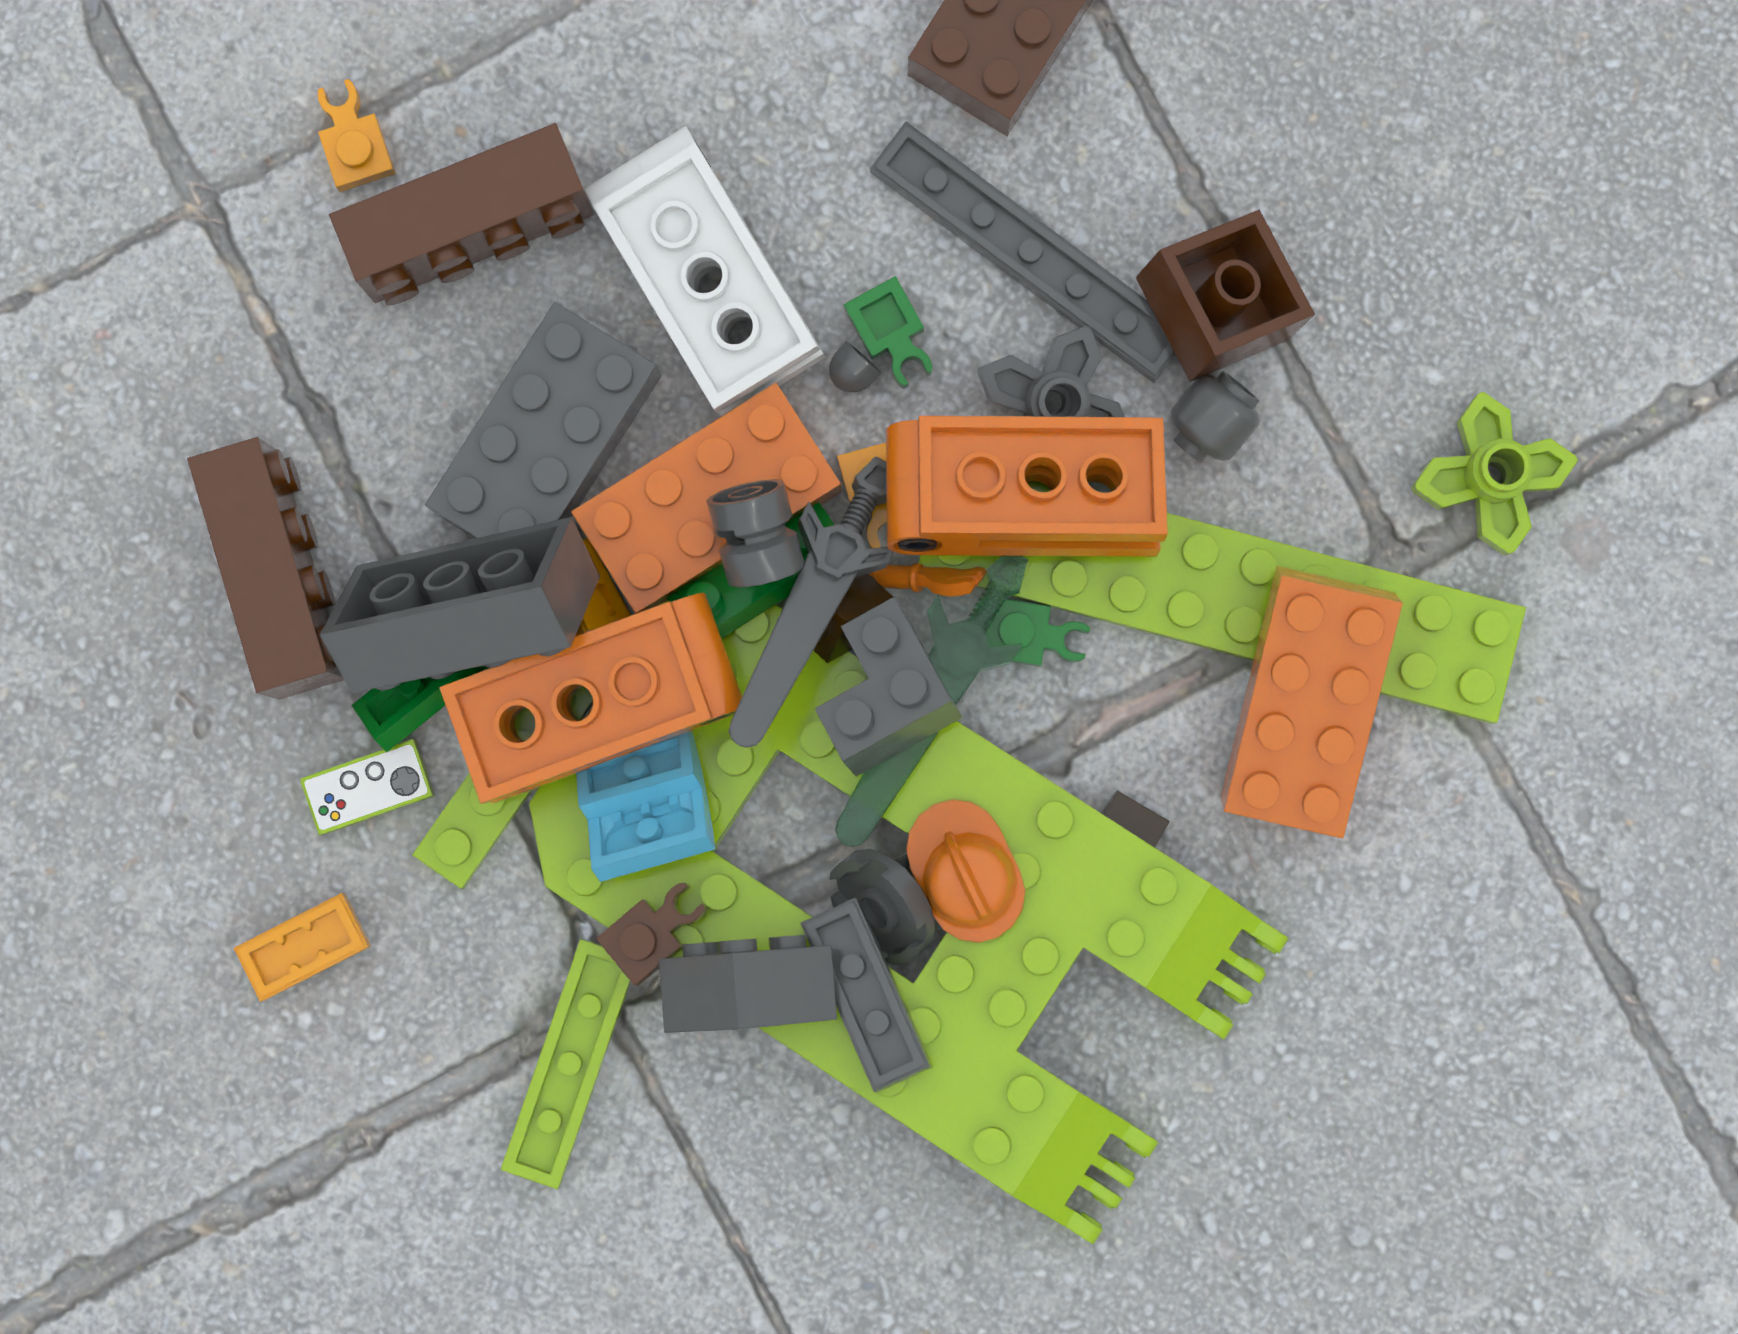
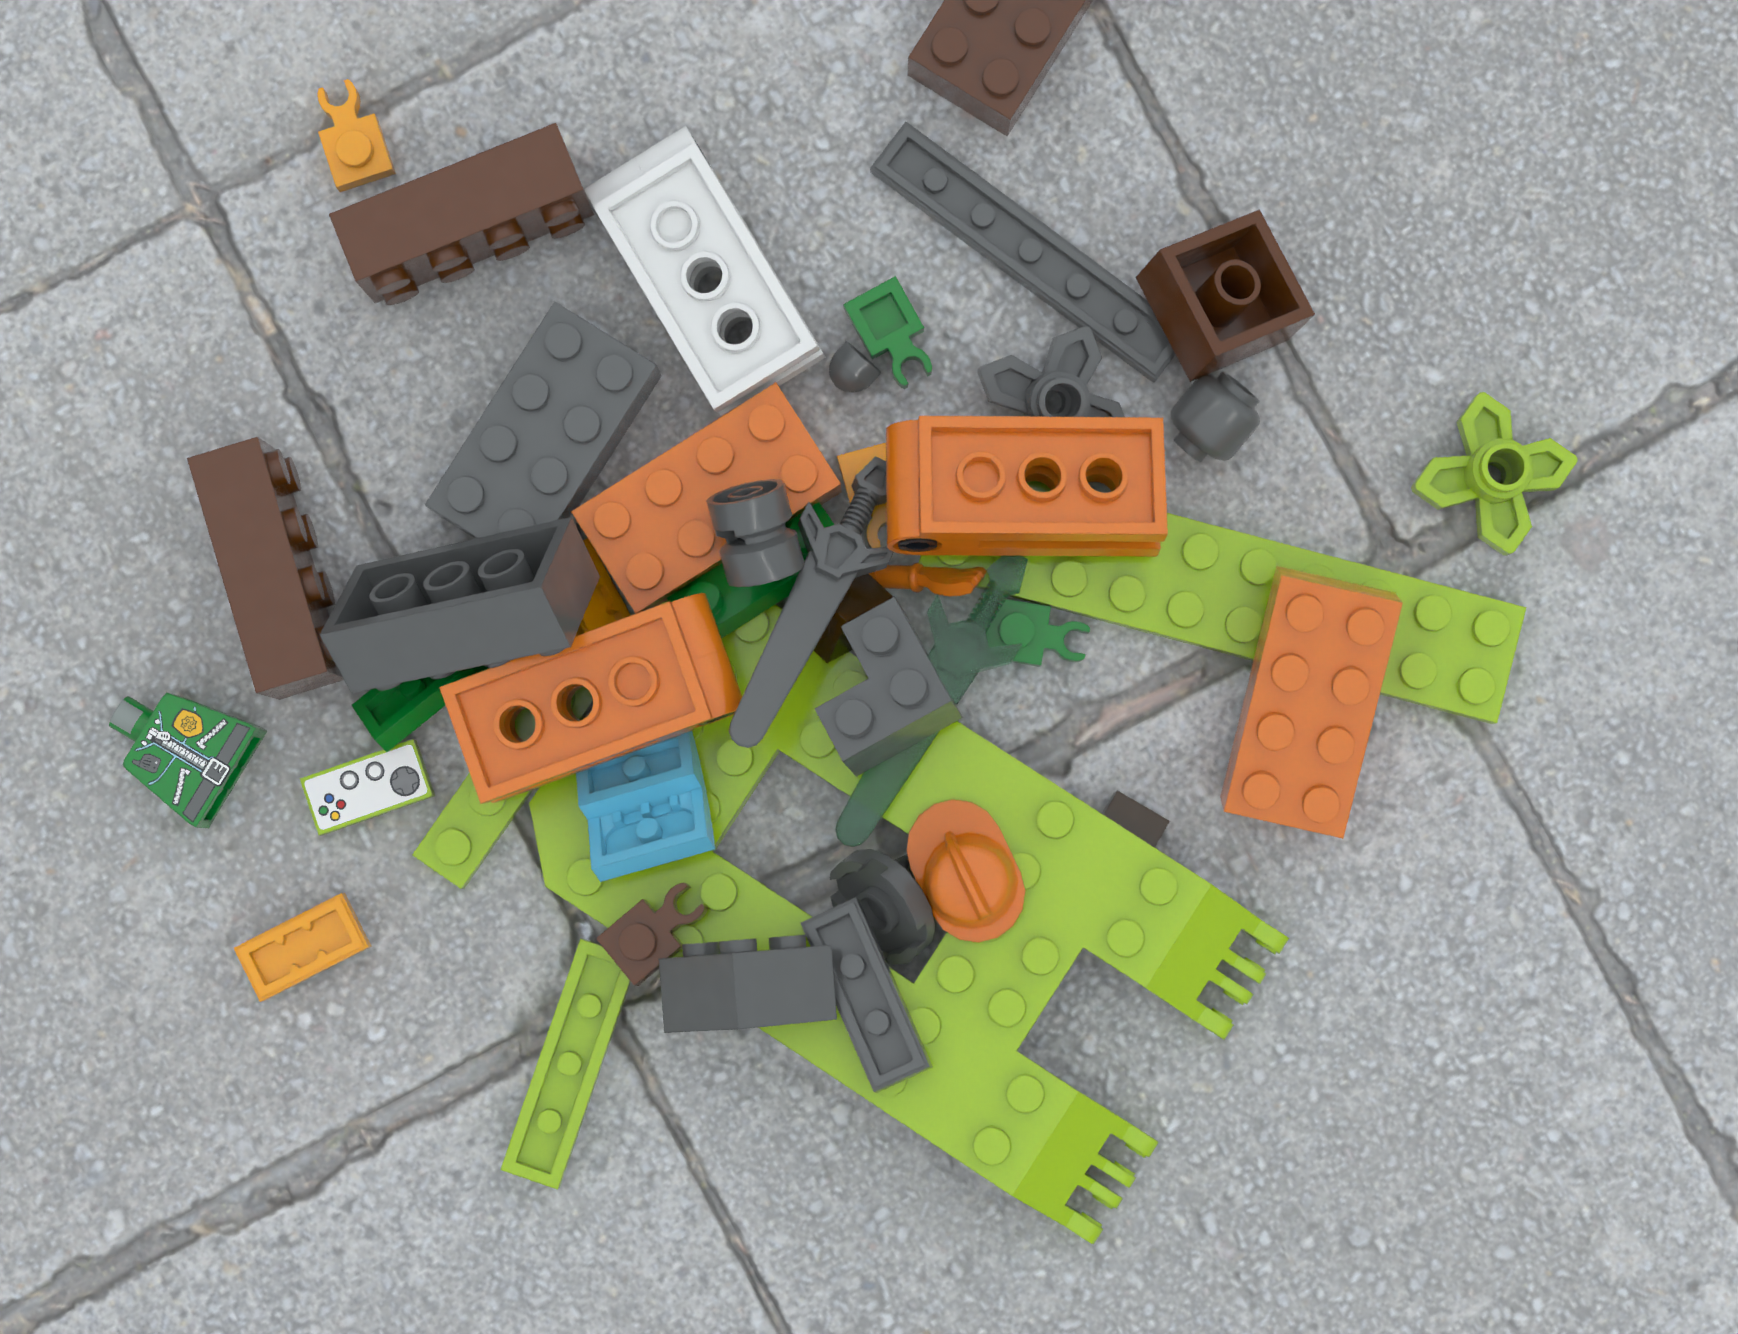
(186, 753): none -> torso

